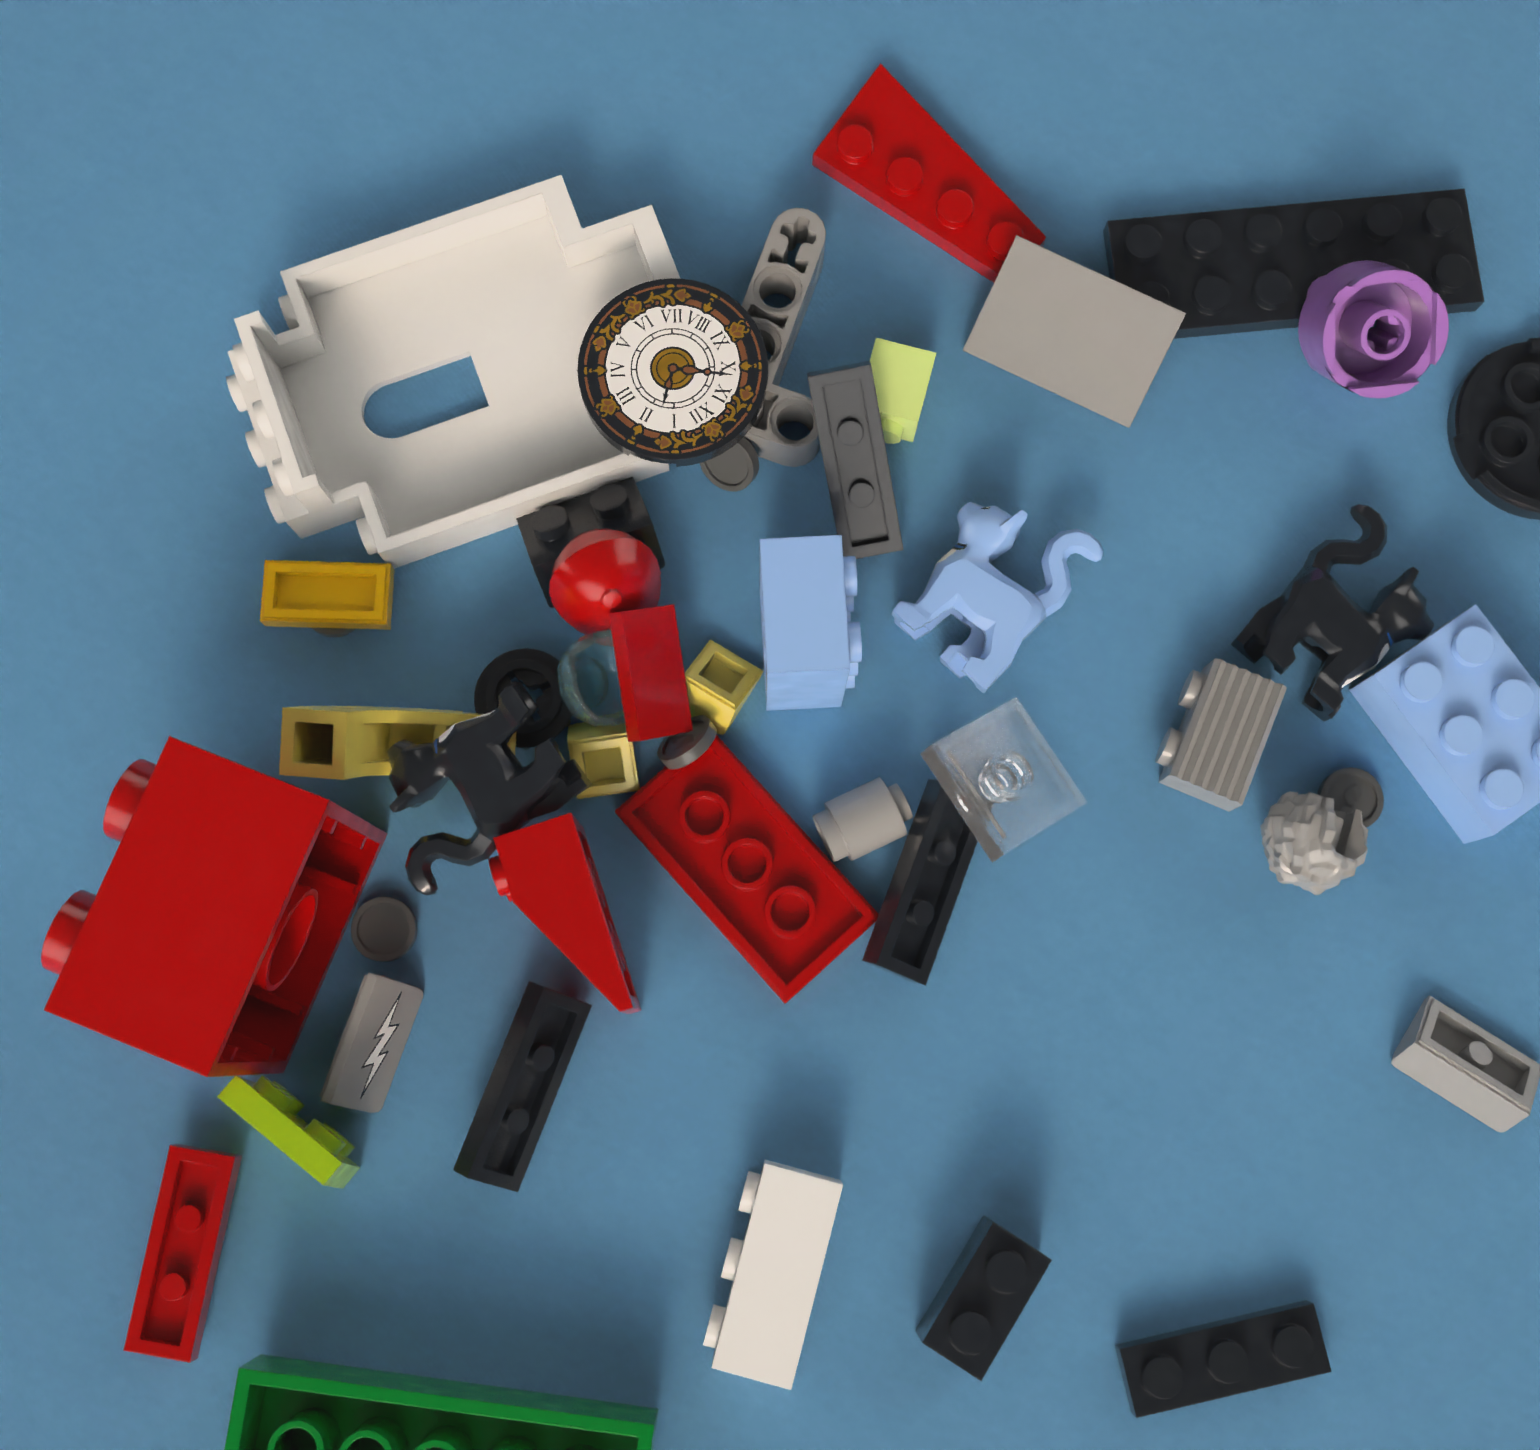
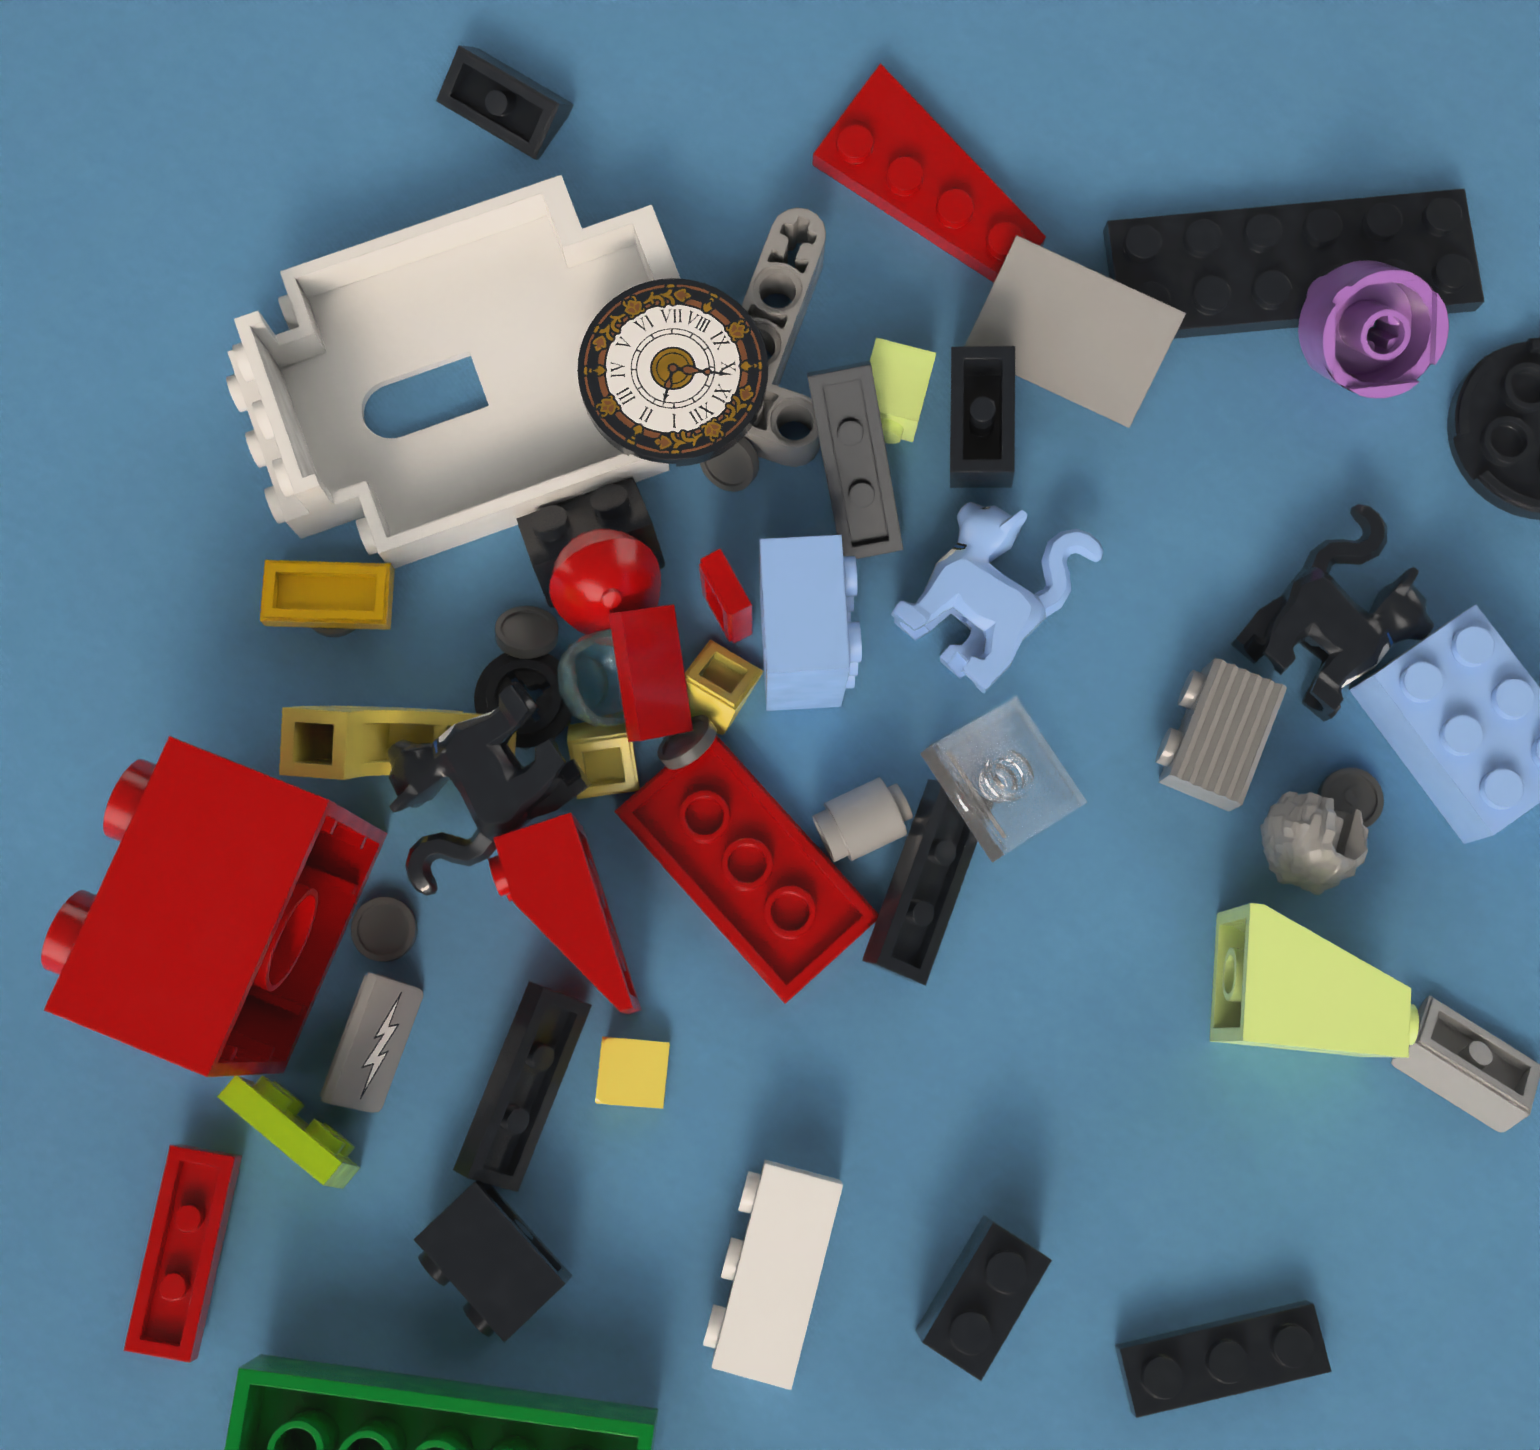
(491, 1261): none -> black brick
(503, 101): none -> black slope
(526, 632): none -> dark grey piece
(632, 1072): none -> light yellow slope
(725, 596): none -> red tile
(982, 417): none -> black brick
(1302, 992): none -> yellowish green slope

